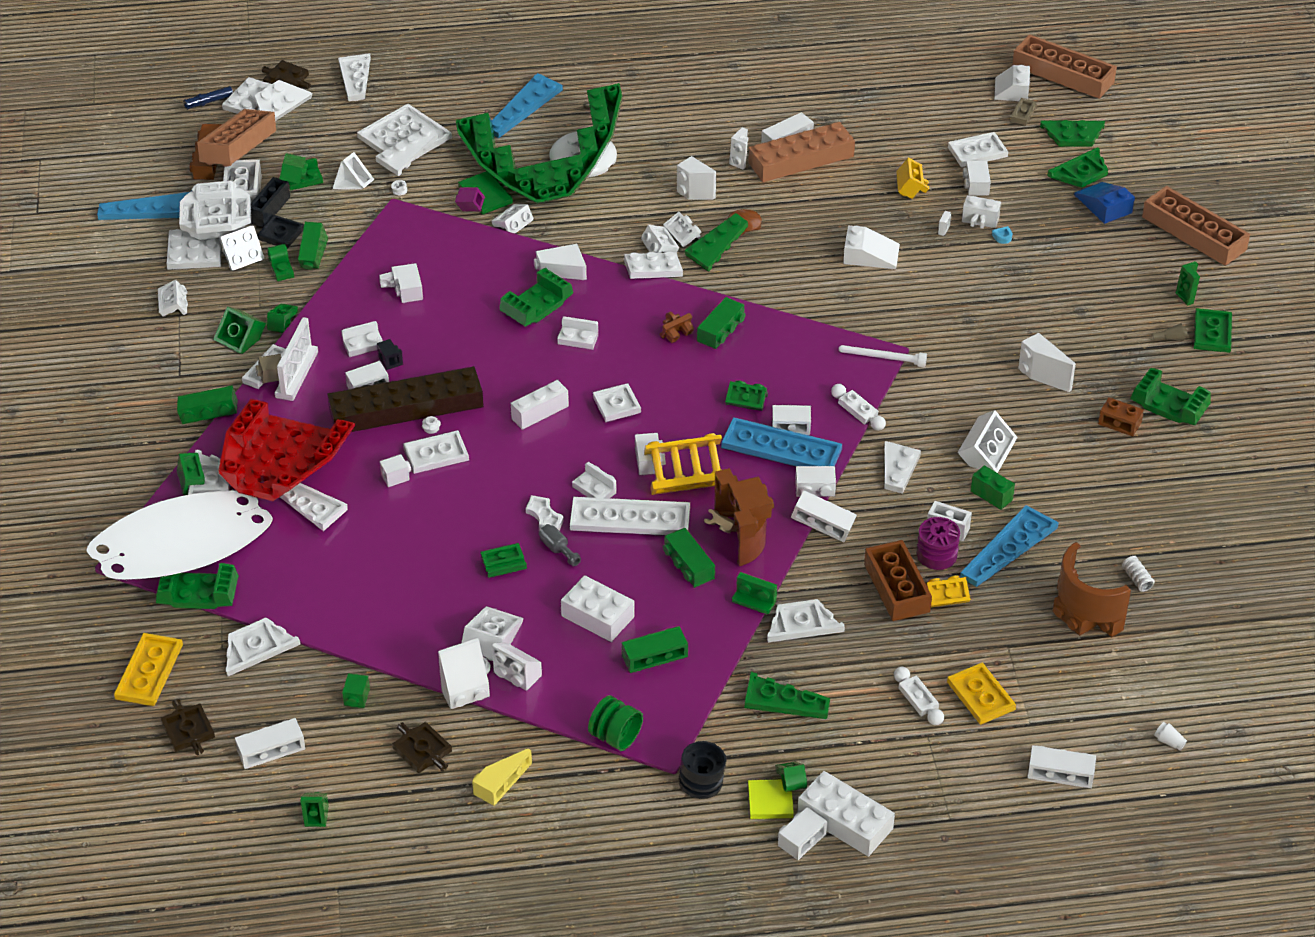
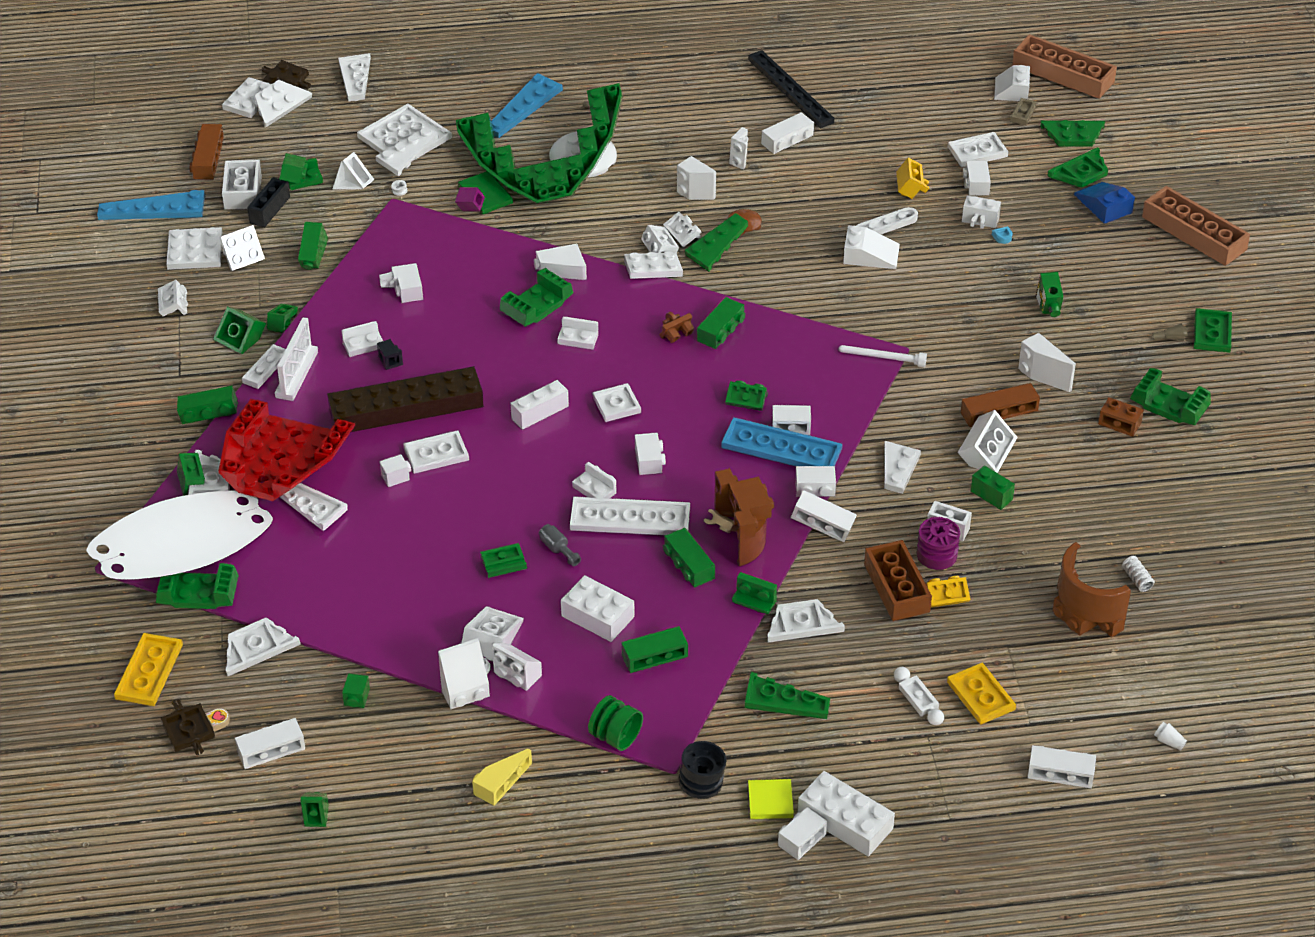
(201, 100): dark blue pin -> none
(214, 210): white piece -> none
(218, 718): none -> tile
(236, 137): nougat brick -> none
(267, 368): dark tan brick -> none
(280, 231): black tile -> none
(280, 262): green plate -> none
(366, 376): white brick -> none
(422, 747): dark brown plate -> none
(431, 424): white plate -> none
(514, 218): white bracket -> none
(541, 510): white tile -> none
(680, 482): yellow fence -> none
(791, 89): none -> black plate
(792, 776): green plate -> none
(801, 151): nougat brick -> none
(858, 407): white plate -> none
(892, 220): none -> white plate
(944, 223): white tile -> none
(1006, 402): none -> dark orange brick
(1012, 541): dark azure wing -> none
(1050, 301): none -> green torso
(1188, 283): green bracket -> none

